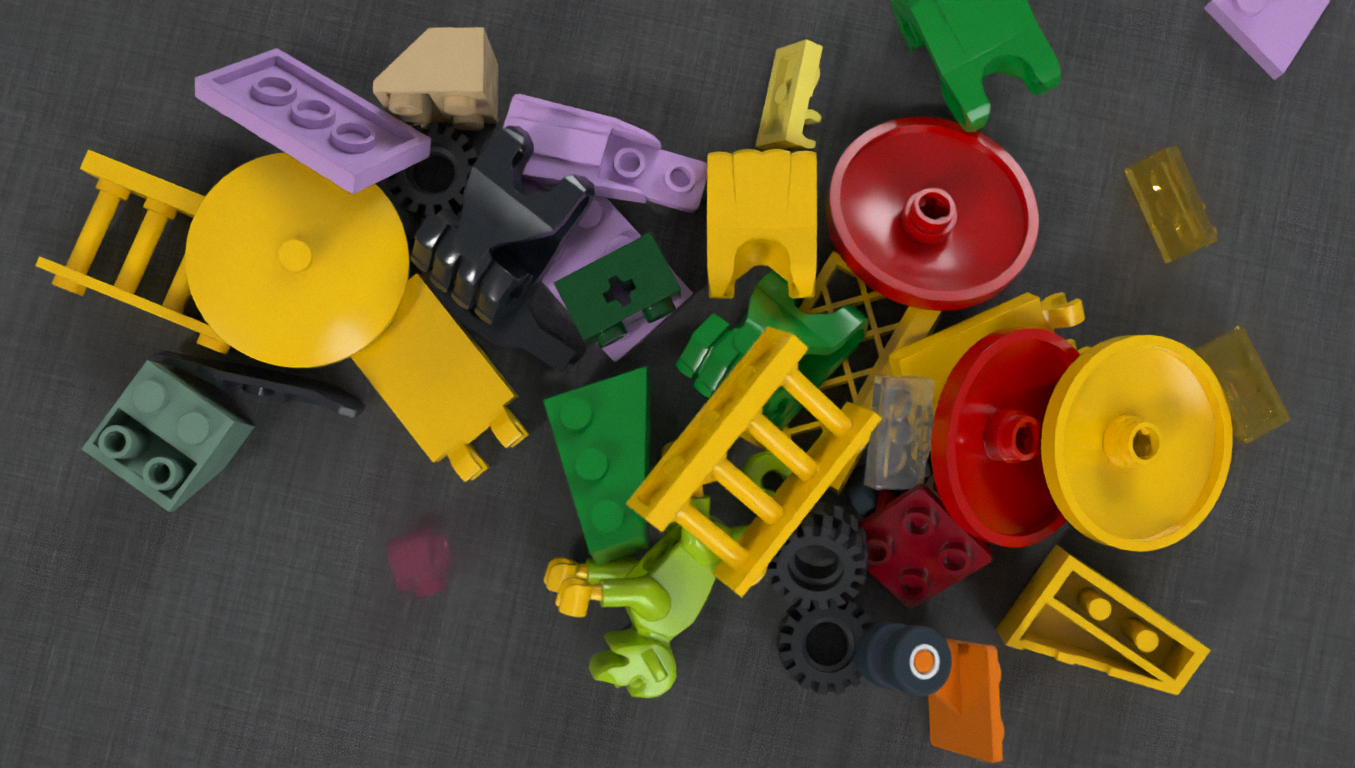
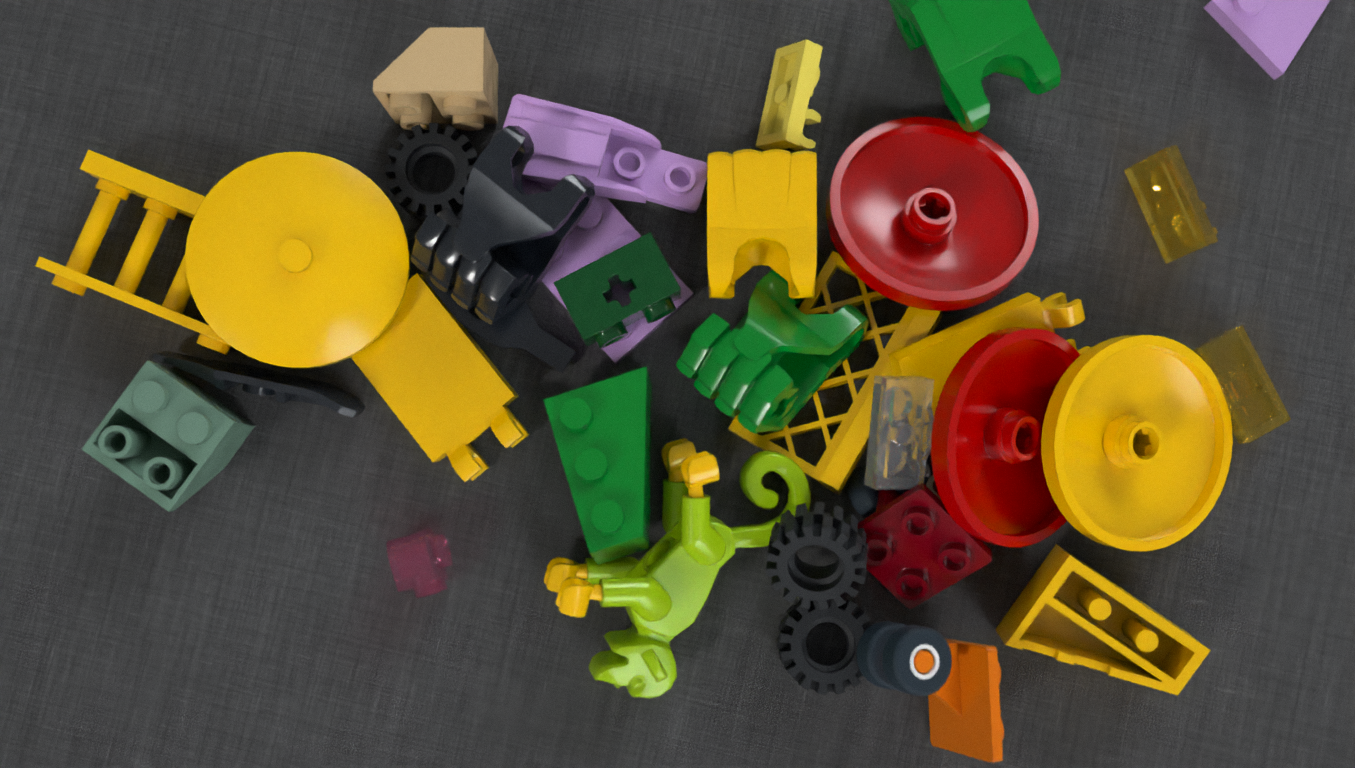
(313, 119): lavender plate -> none
(703, 453): yellow fence -> none

